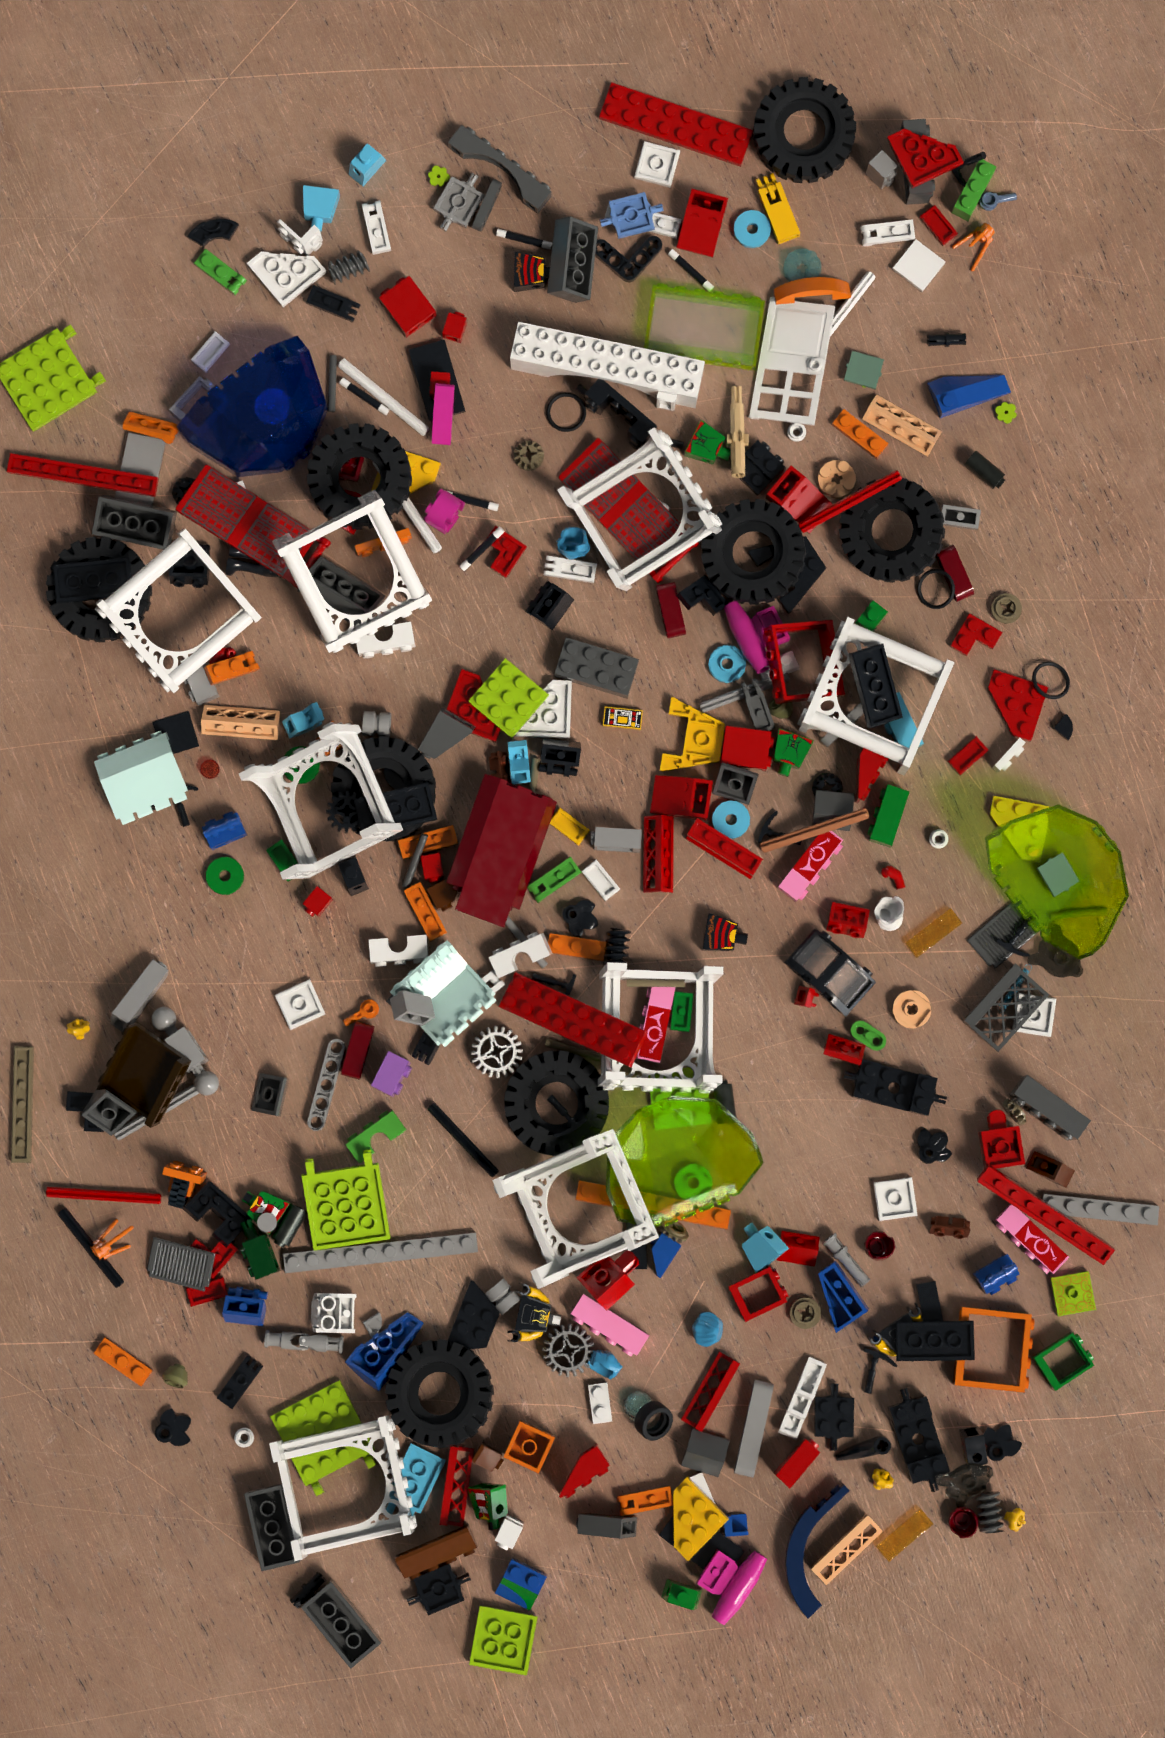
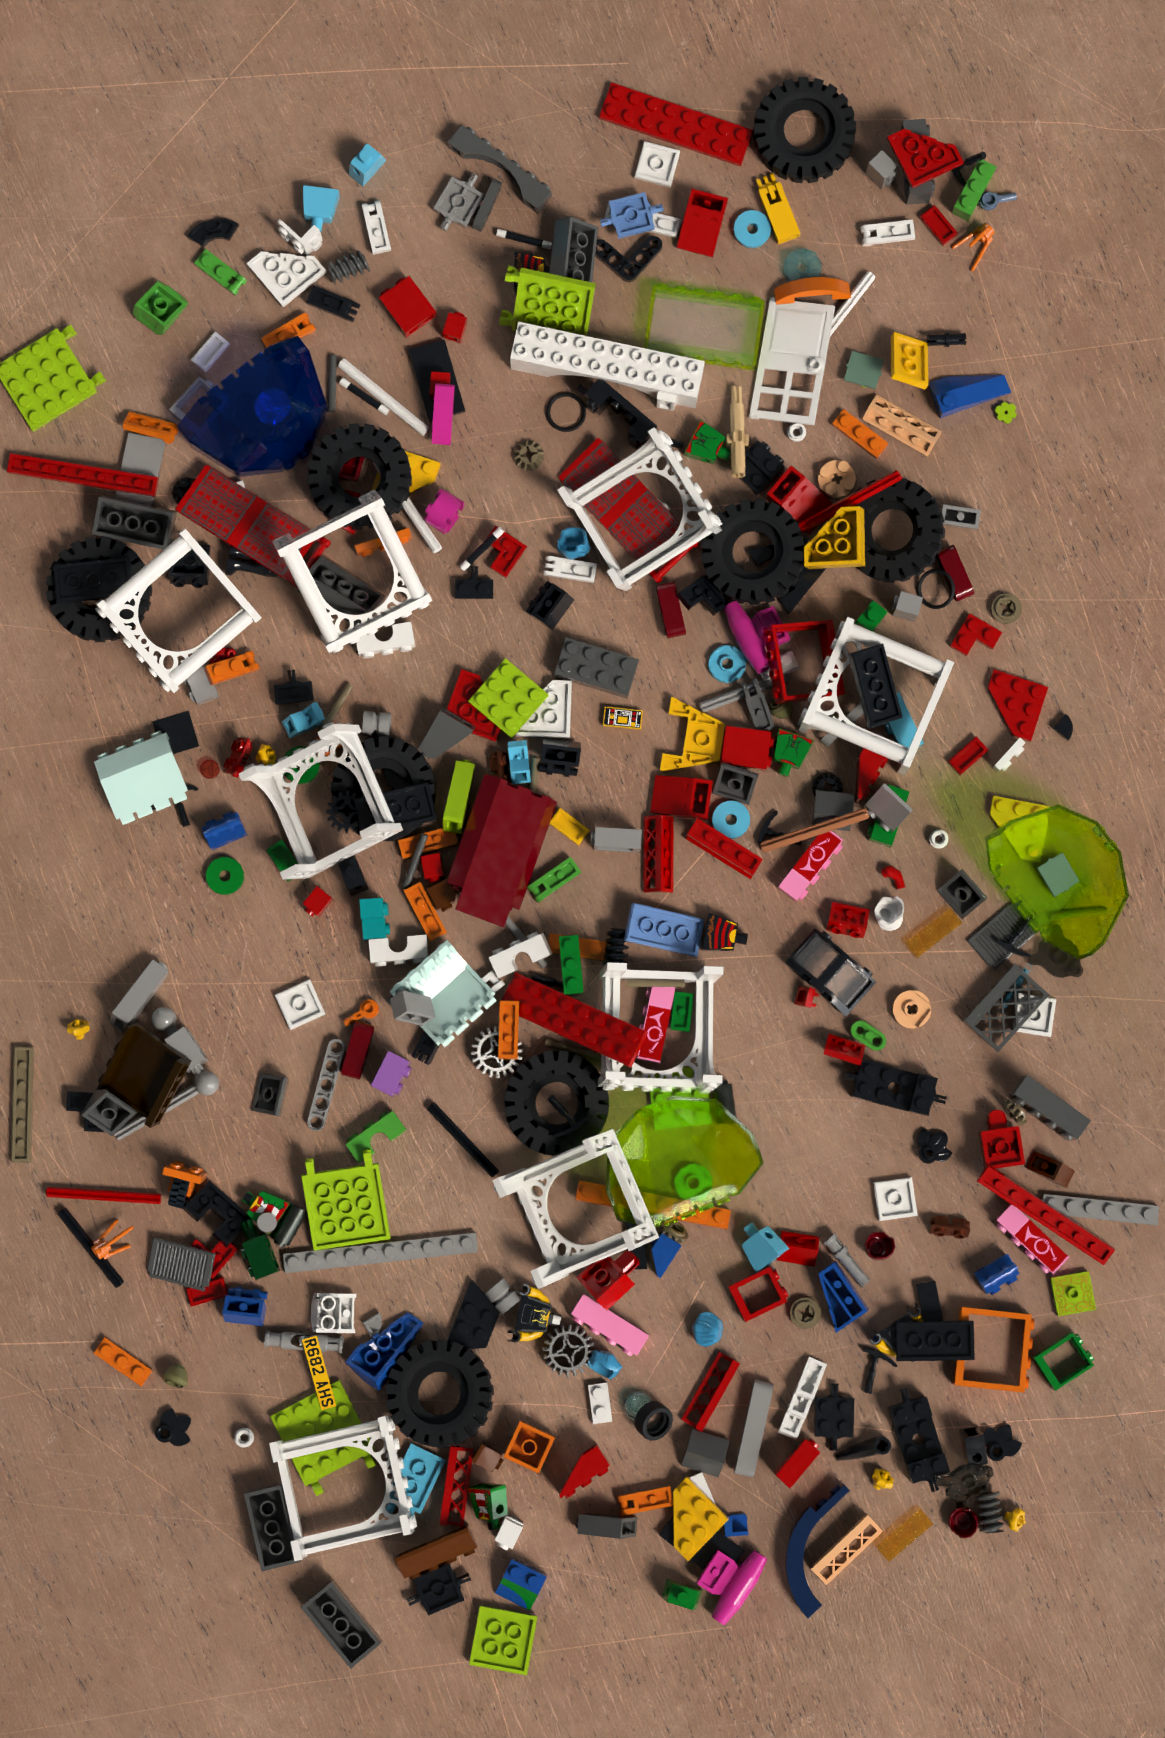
(159, 307): none -> bright green slope
(239, 748): none -> red hinge
(239, 1383): black hinge -> none
(240, 725): light nougat fence -> none
(266, 755): none -> yellow piece
(289, 330): none -> orange plate
(293, 691): none -> black plate
(308, 1590): black pin -> none
(319, 1372): none -> yellow sticker
(337, 706): none -> dark tan bar
(373, 917): none -> teal brick
(437, 171): lime plant -> none
(458, 796): none -> lime slope
(474, 587): none -> black plate
(477, 502): black bar -> none
(508, 1030): none -> orange plate
(550, 301): none -> lime plate
(571, 964): none -> green brick
(583, 917): black plate -> none
(600, 880): white tile -> none
(664, 929): none -> medium blue tile
(693, 272): black bar -> none
(838, 542): none -> yellow brick
(887, 808): none -> light grey slope
(906, 606): none -> light grey brick
(909, 360): none -> yellow plate
(918, 265): white tile -> none
(962, 894): none -> dark grey slope
(985, 470): pearl dark grey brick -> none
(1040, 691): black tyre -> none

